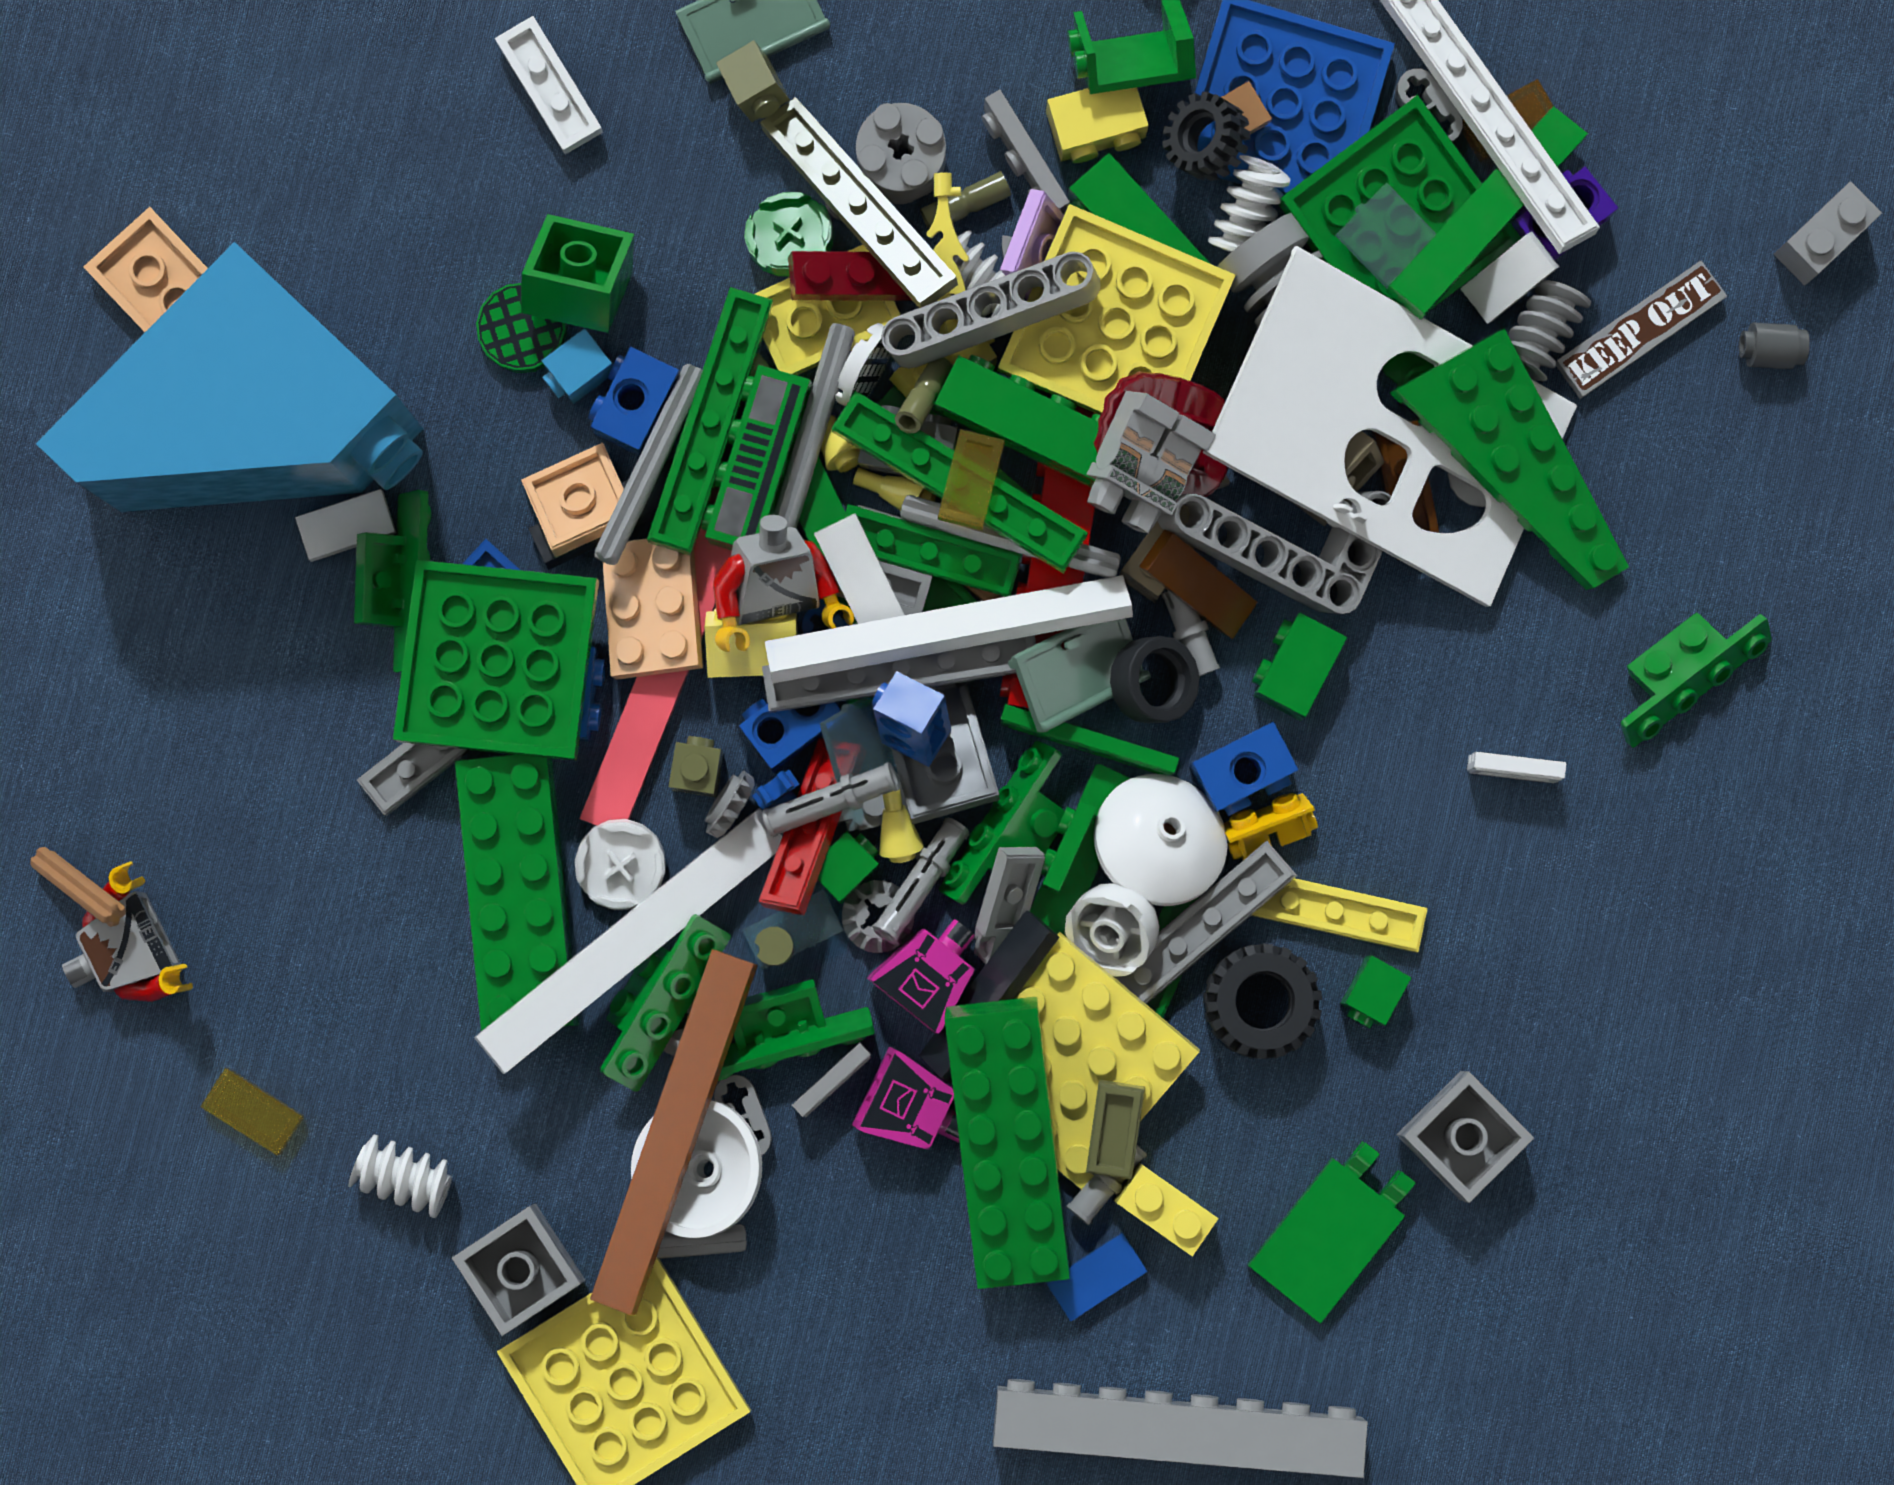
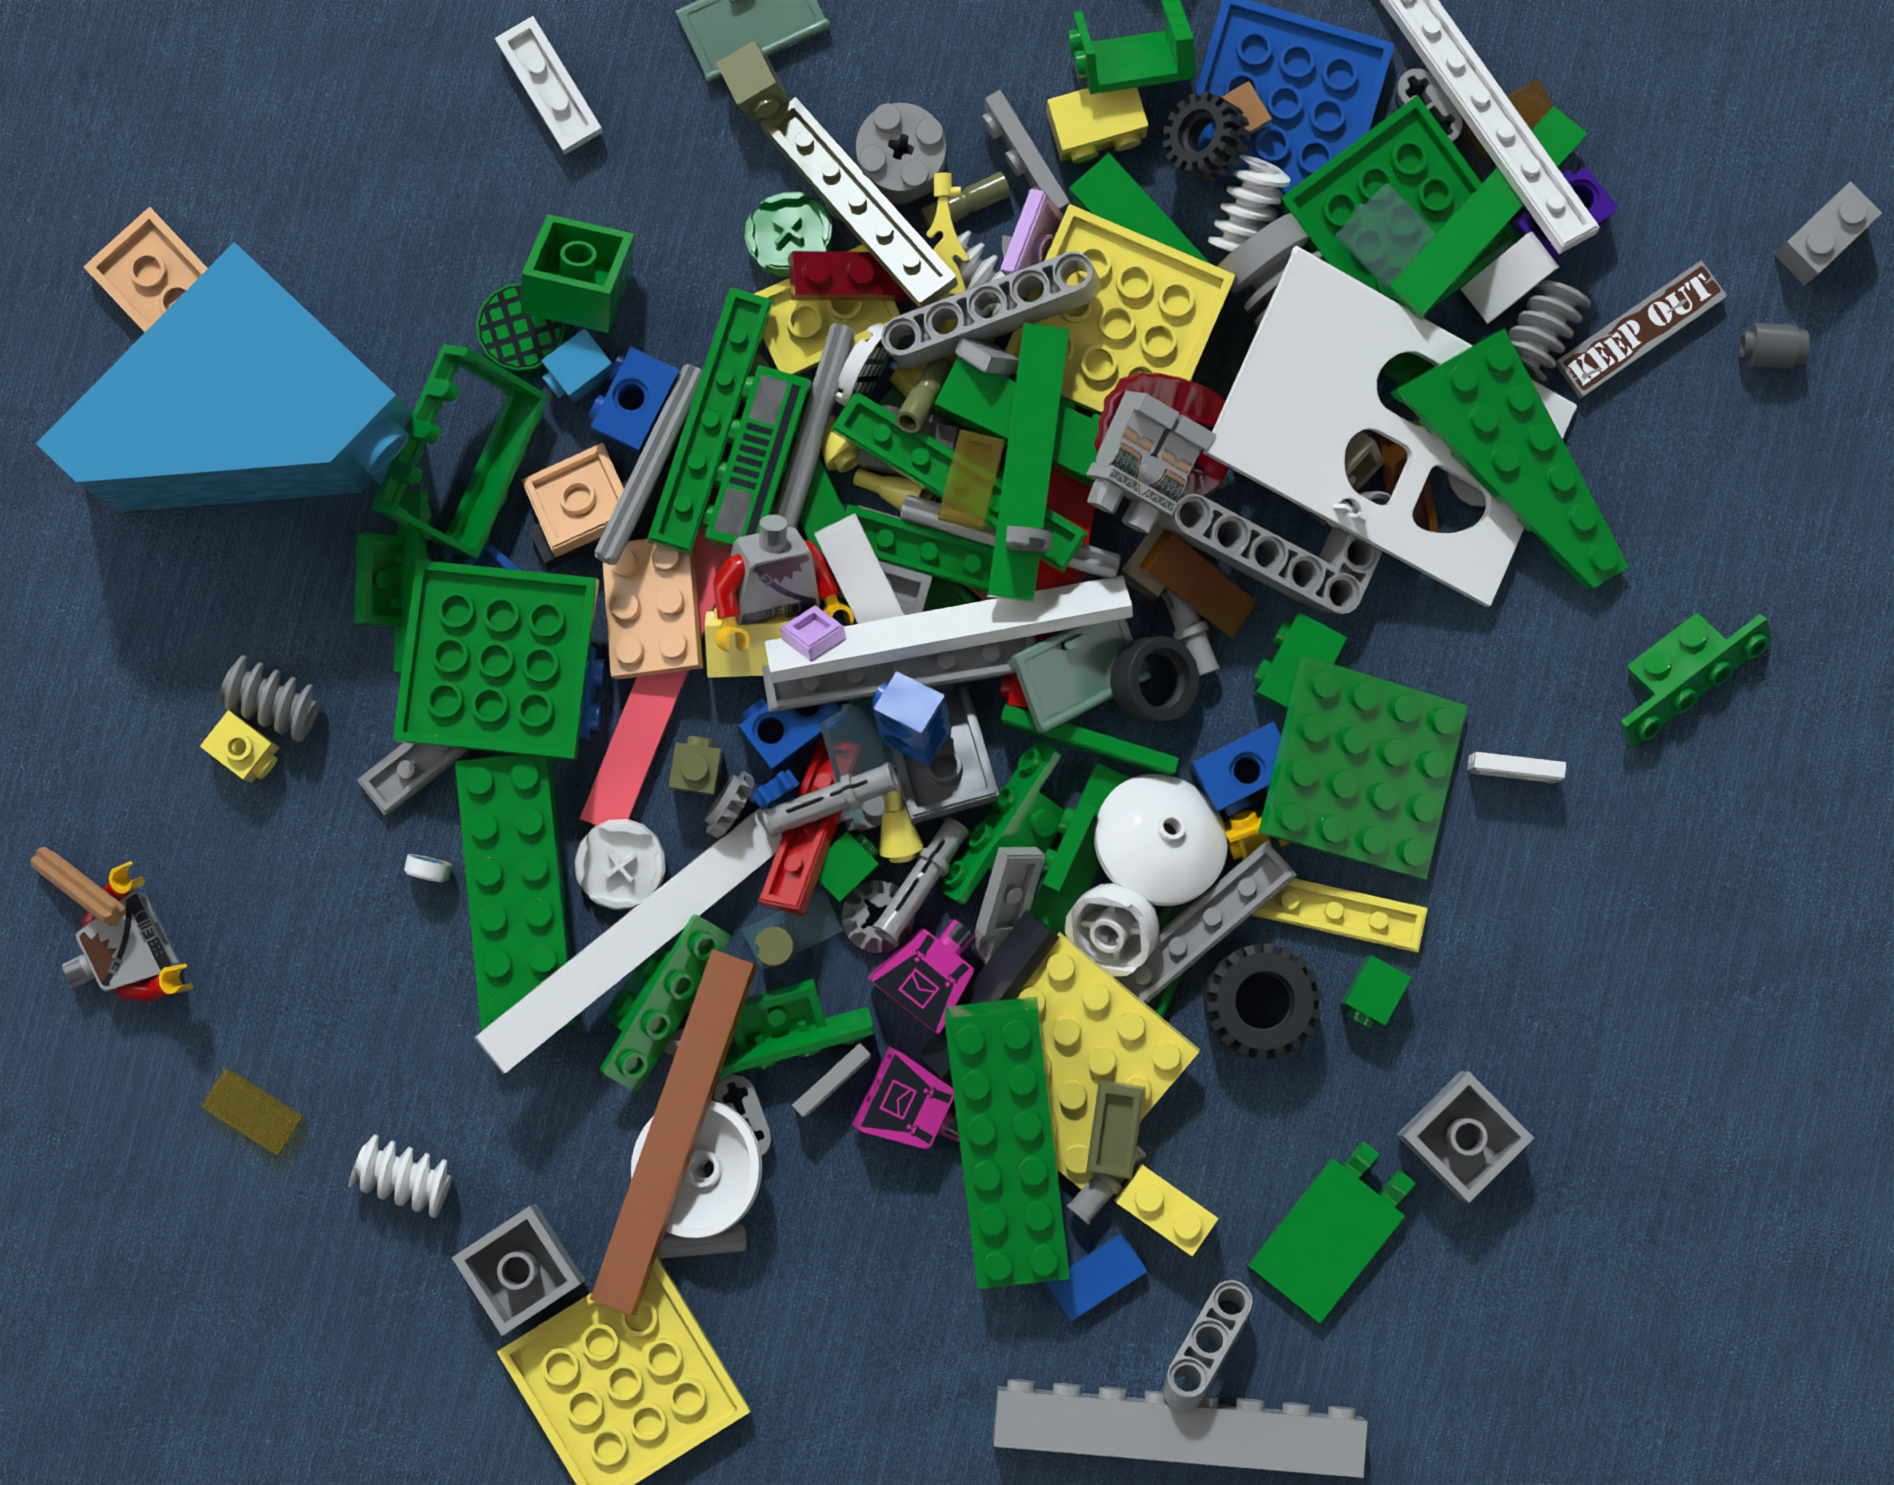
(241, 747): none -> light yellow brick
(269, 699): none -> light grey piece
(337, 526): white tile -> none
(427, 868): none -> white tile
(496, 465): none -> green window
(813, 633): none -> lavender tile
(986, 356): none -> light grey tile
(1028, 457): none -> green tile
(1028, 539): none -> light grey tile
(1210, 1324): none -> light grey beam
(1362, 768): none -> green plate

